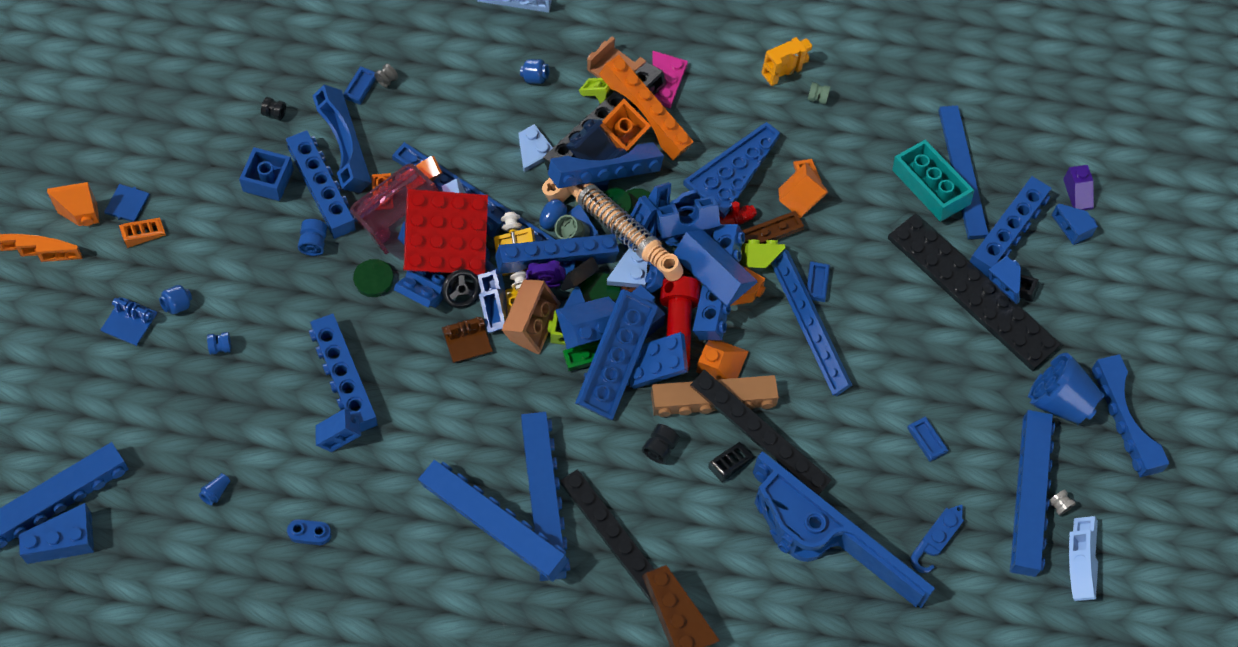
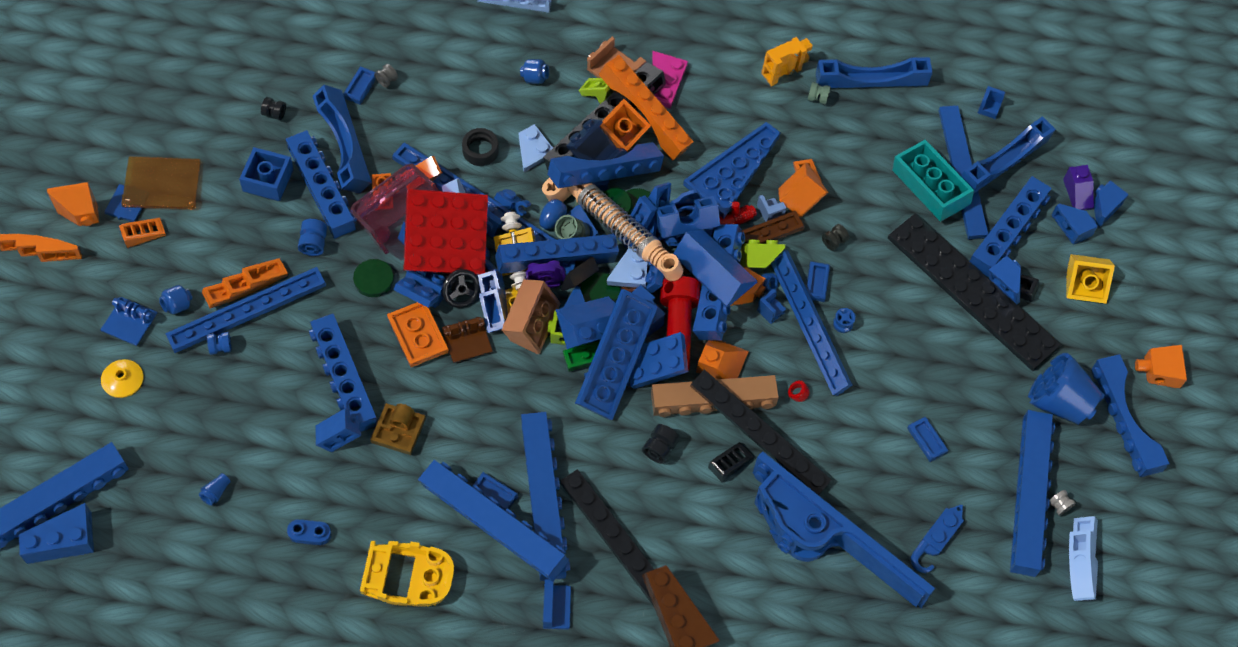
(125, 385): none -> yellow dish
(161, 183): none -> clear orange piece
(245, 283): none -> orange slope
(245, 309): none -> blue plate
(398, 428): none -> pearl gold plate
(417, 333): none -> orange plate
(429, 580): none -> yellow slope
(480, 134): none -> black tyre
(497, 490): none -> blue tile
(511, 201): none -> blue plate
(556, 606): none -> blue panel
(770, 208): none -> medium blue panel
(770, 307): none -> blue panel
(772, 278): none -> blue piece
(802, 395): none -> red piece
(833, 238): none -> pearl dark grey wheel
(841, 316): none -> blue wheel
(905, 73): none -> blue arch
(991, 102): none -> blue panel
(1027, 142): none -> blue arch
(1089, 278): none -> yellow slope
(1108, 201): none -> blue slope
(1164, 366): none -> orange torso

